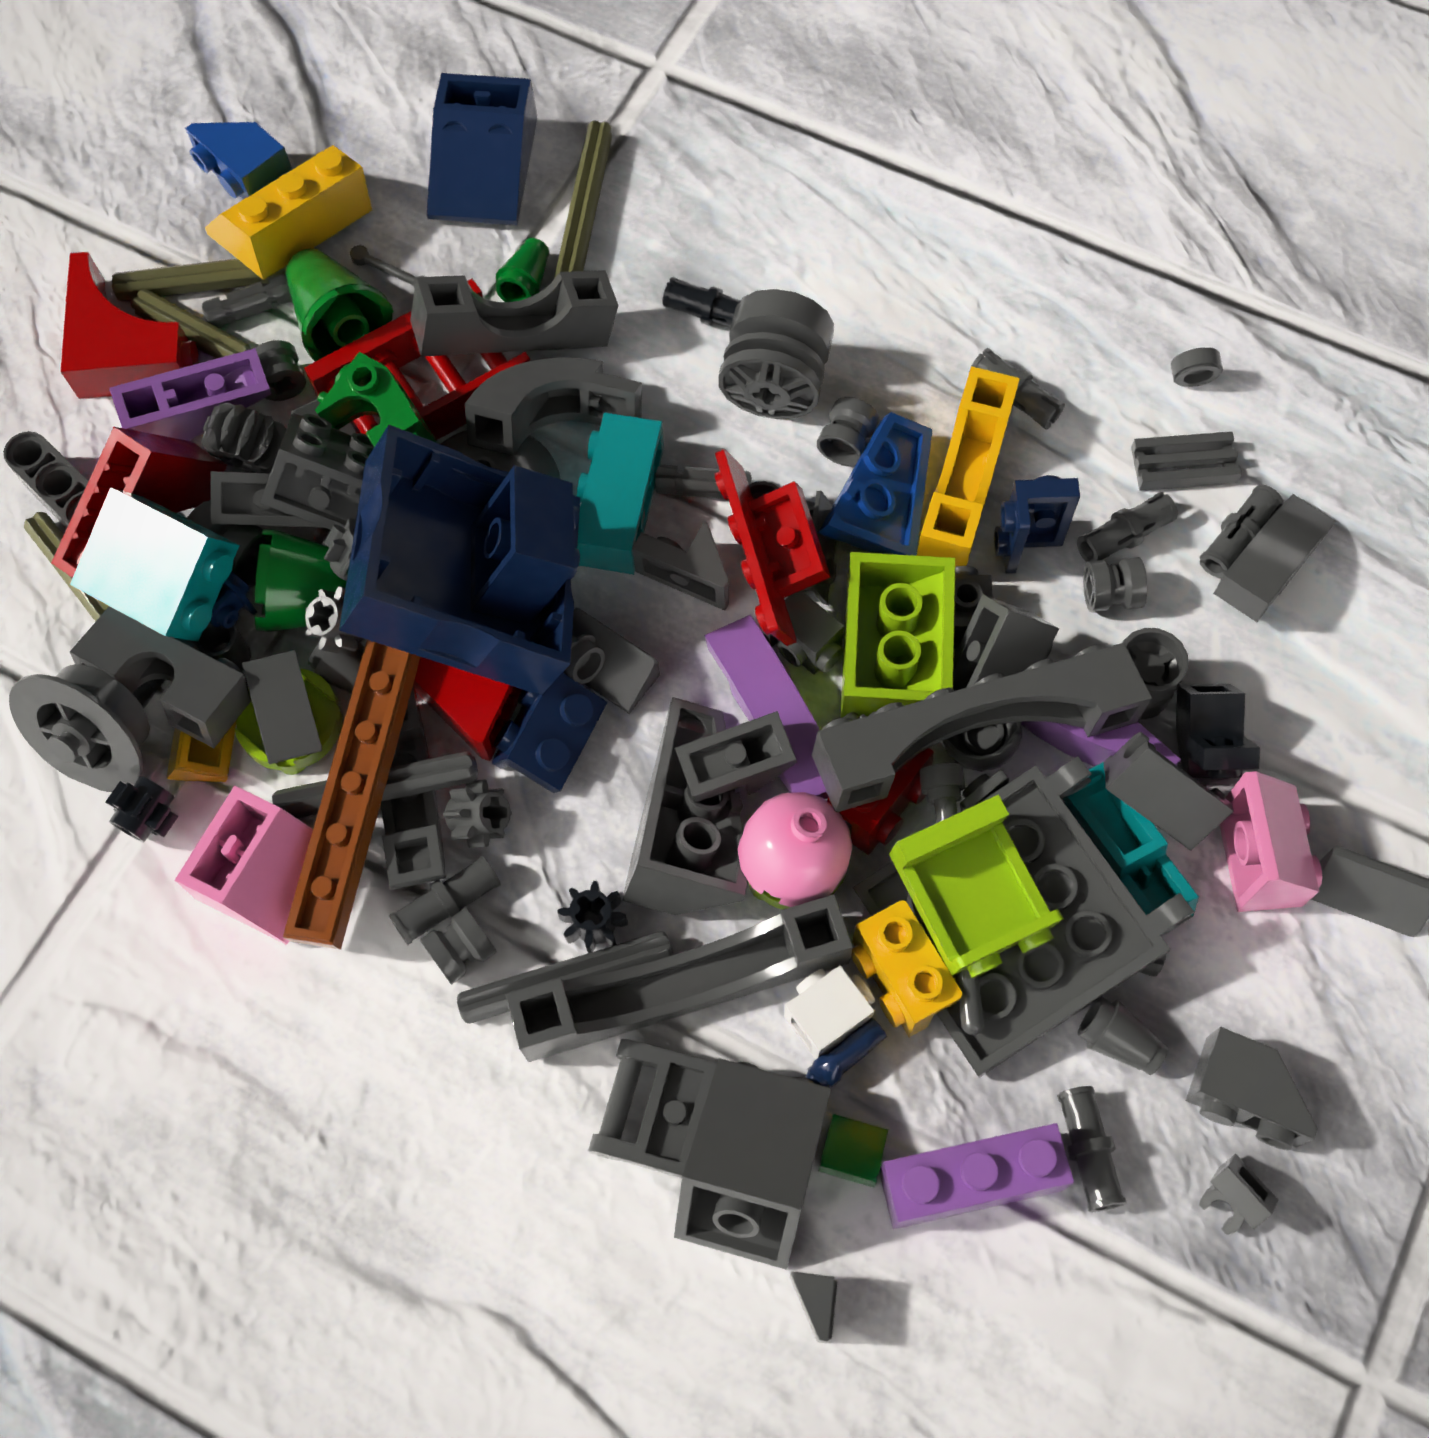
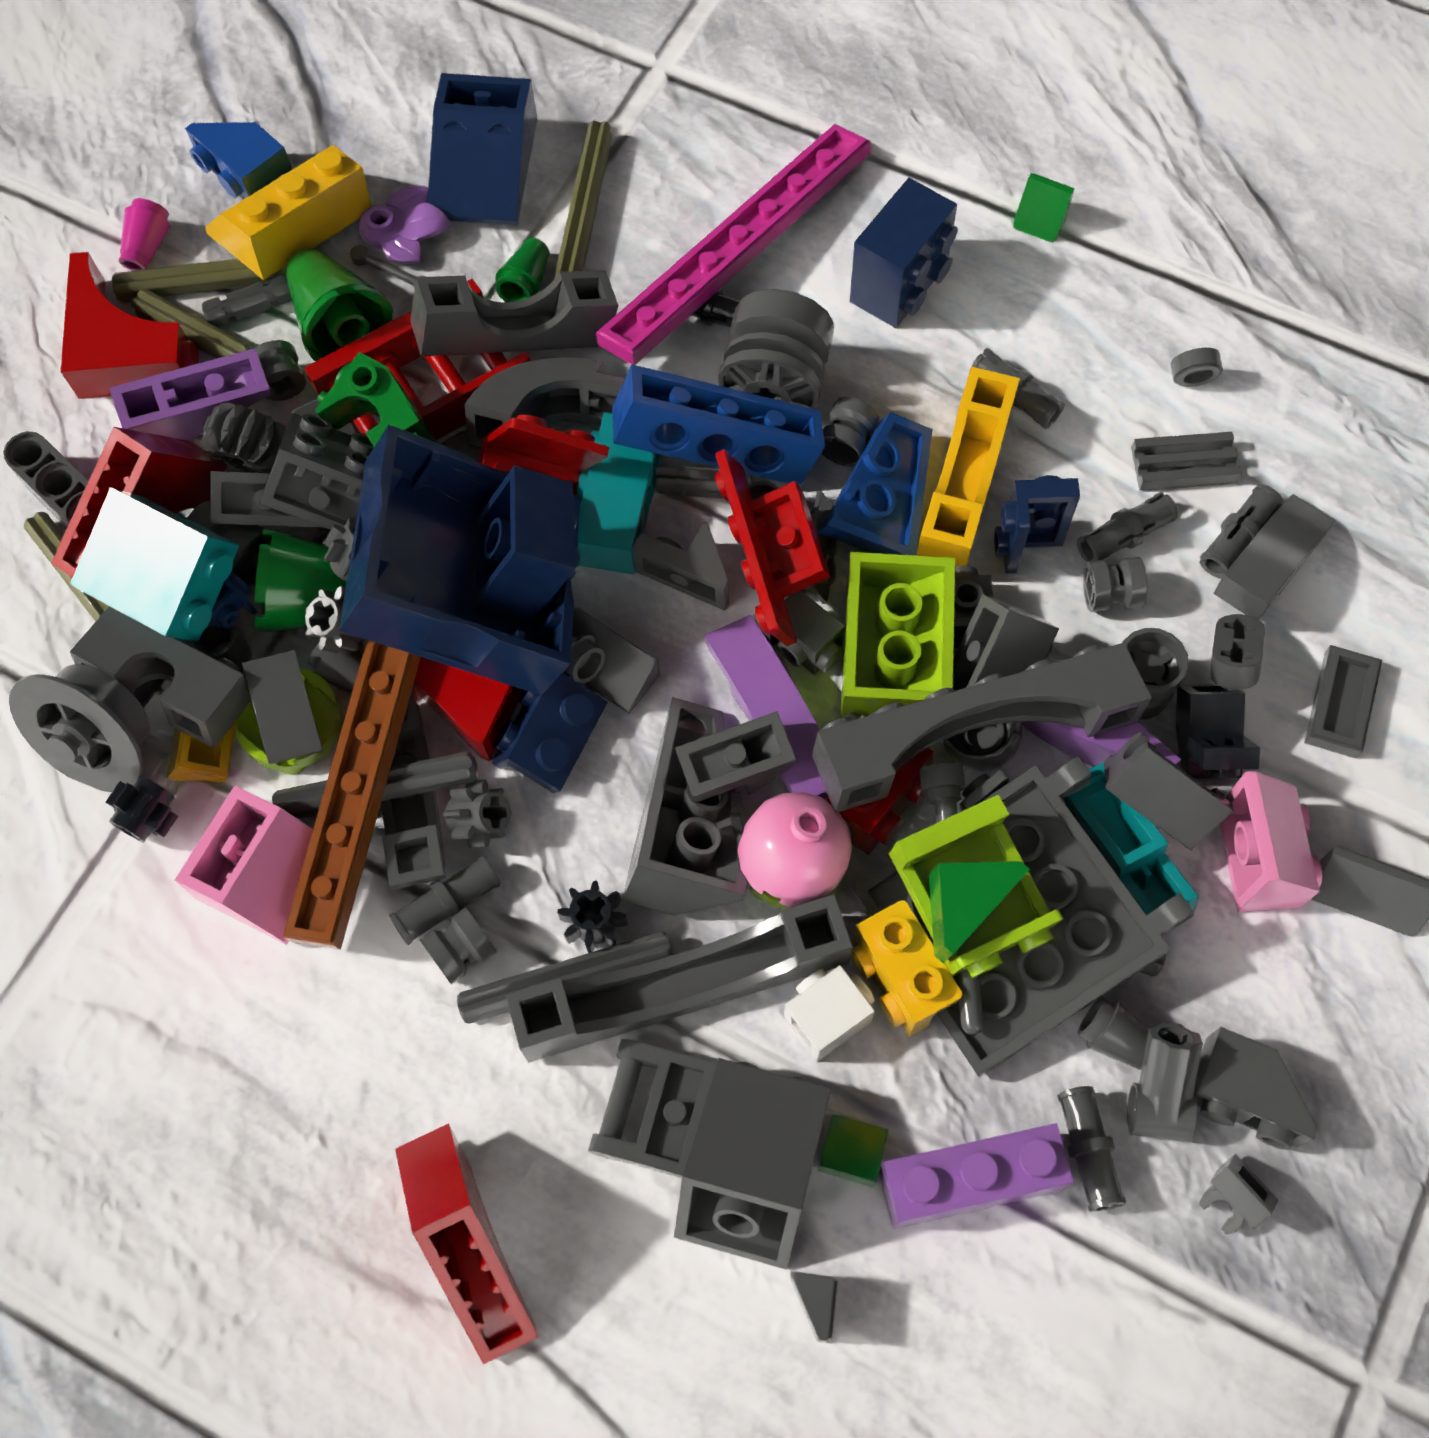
(142, 233): none -> dark pink cone
(402, 224): none -> medium lavender plate
(461, 1244): none -> red arch
(533, 446): none -> red bracket
(699, 418): none -> blue brick
(732, 245): none -> dark pink tile
(830, 1067): dark blue piece -> none
(903, 253): none -> dark blue brick
(965, 896): none -> green slope
(1043, 208): none -> green slope
(1165, 1098): none -> dark grey piece
(1237, 651): none -> dark grey beam
(1343, 701): none -> dark grey tile

